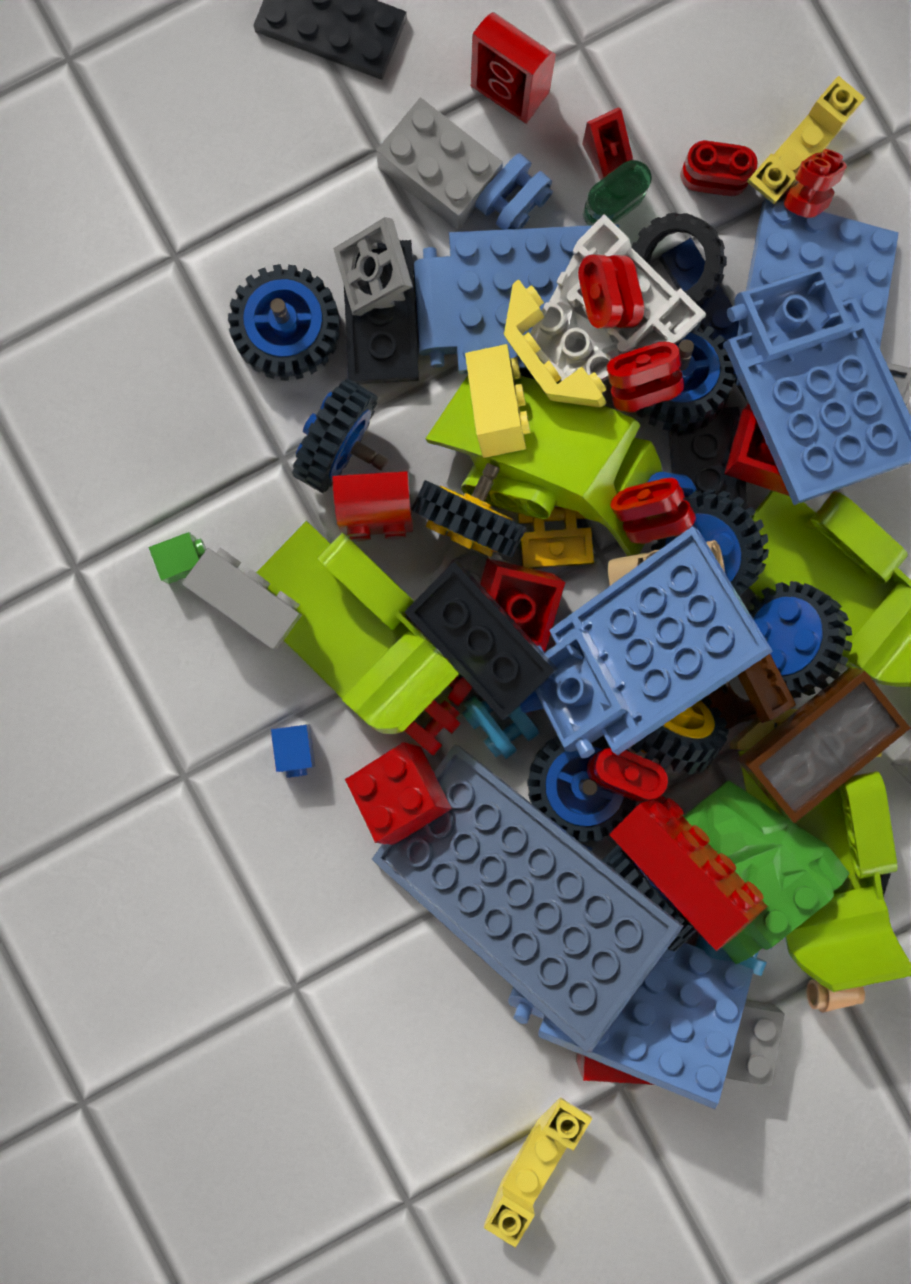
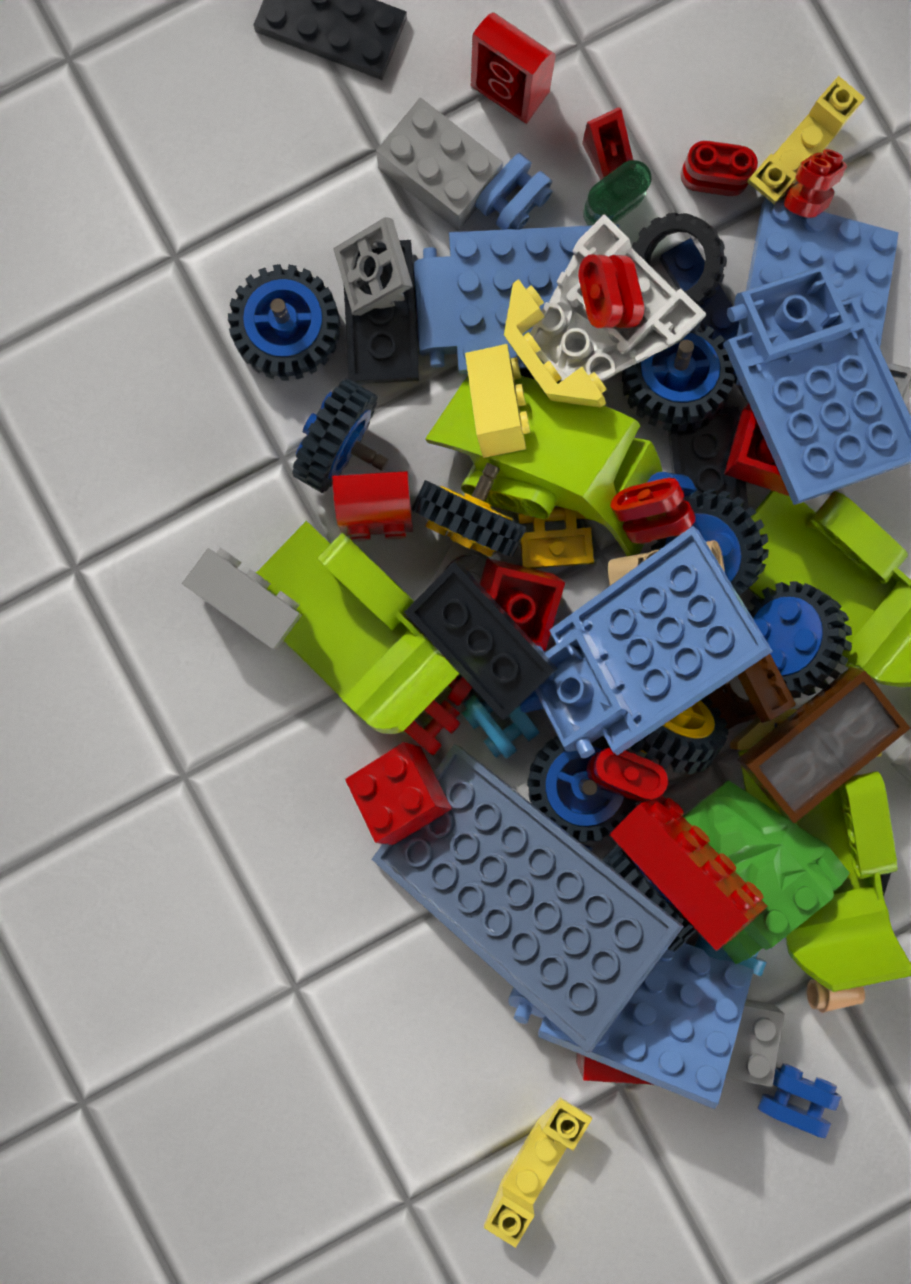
(177, 556): bright green brick -> none
(293, 750): blue brick -> none
(645, 376): red brick -> none
(820, 1093): none -> blue brick

